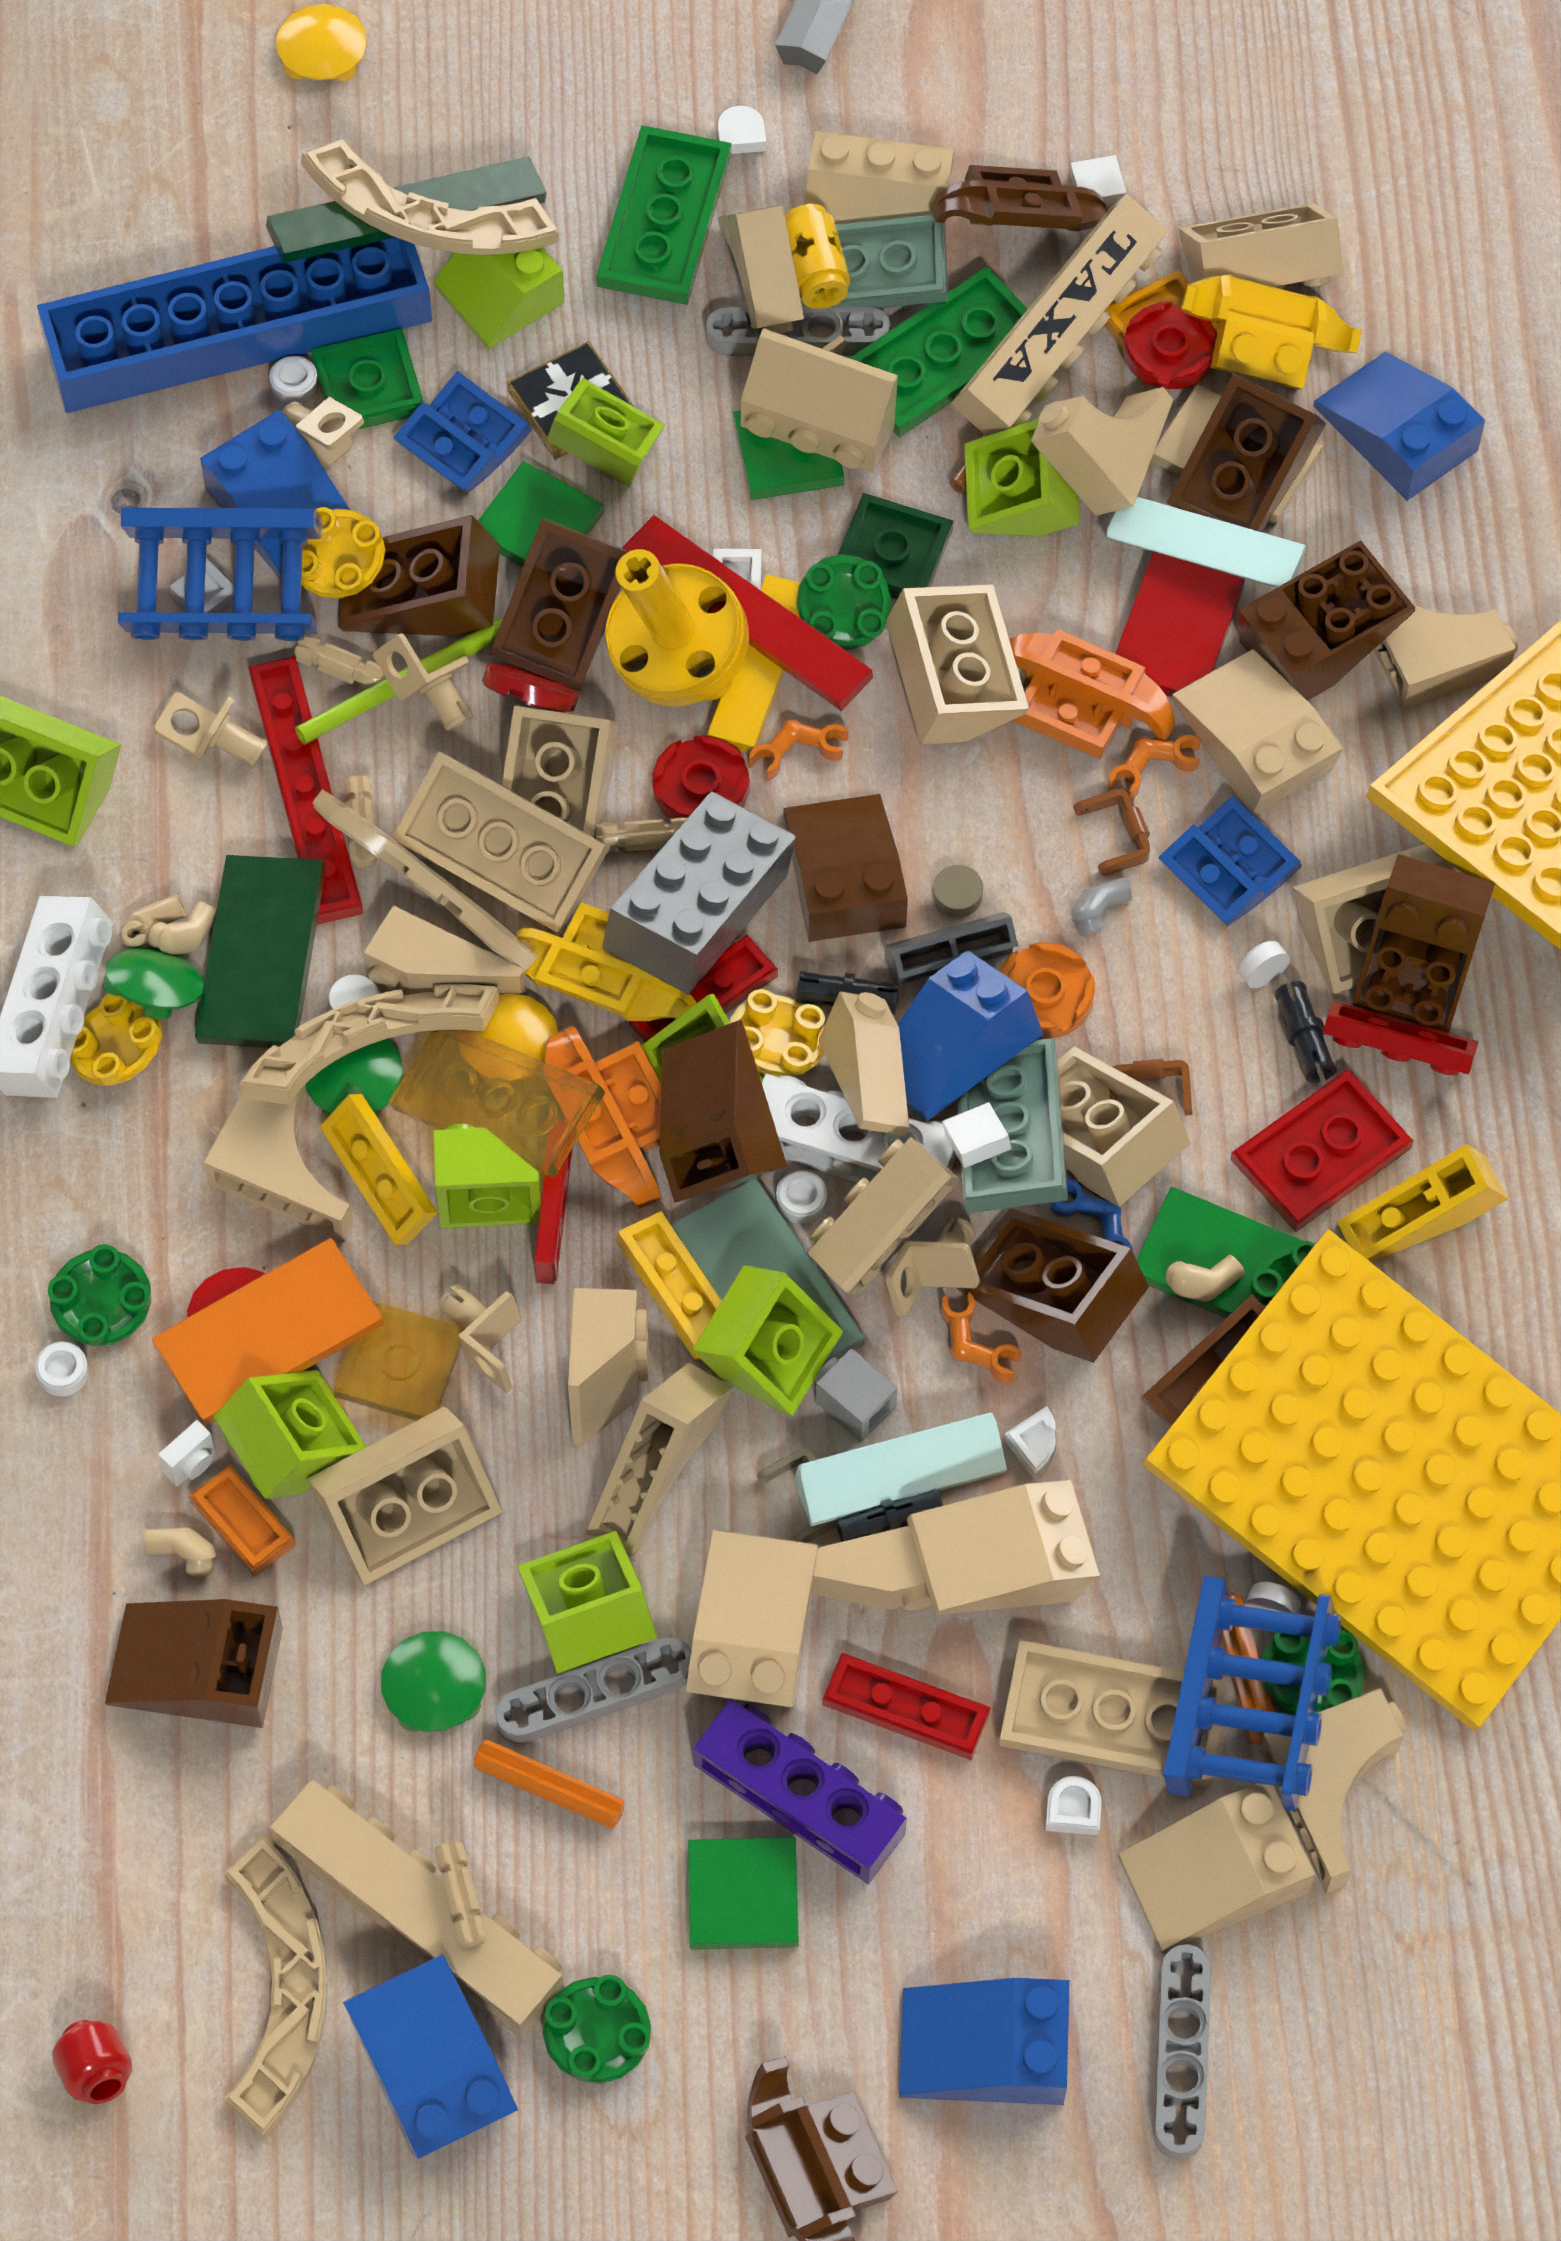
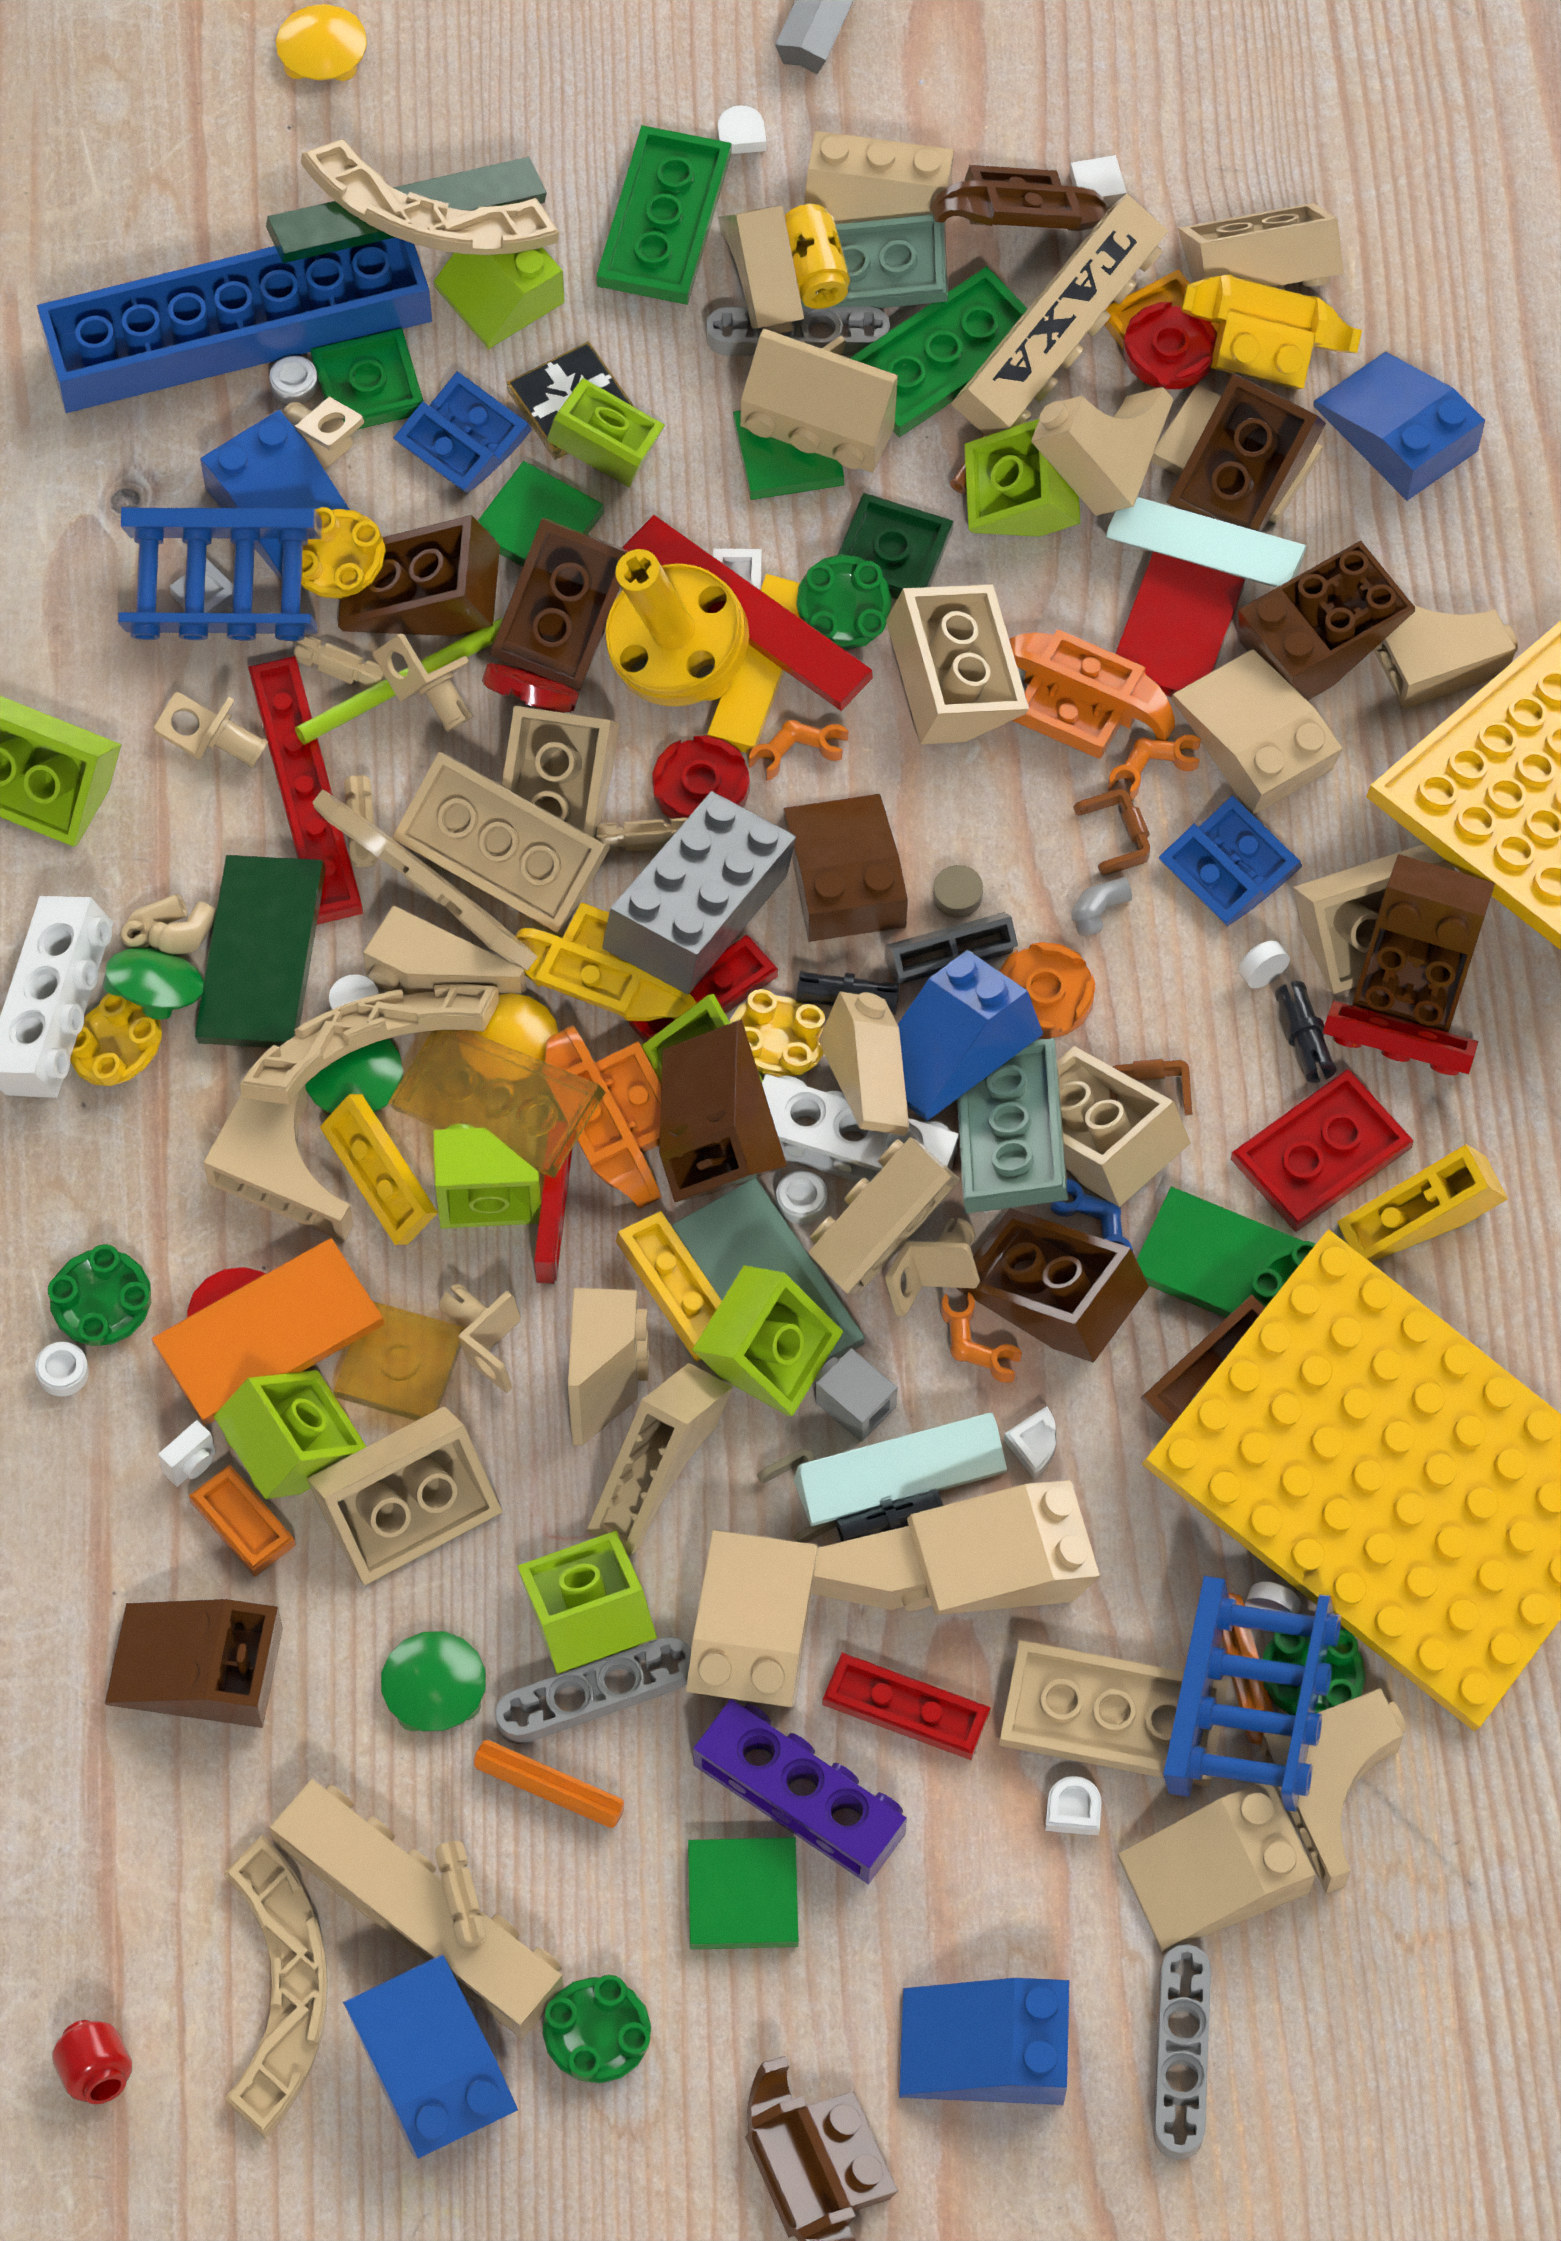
(186, 1544): tan arm -> none
(976, 1135): white tile -> none
(1203, 1283): tan arm -> none

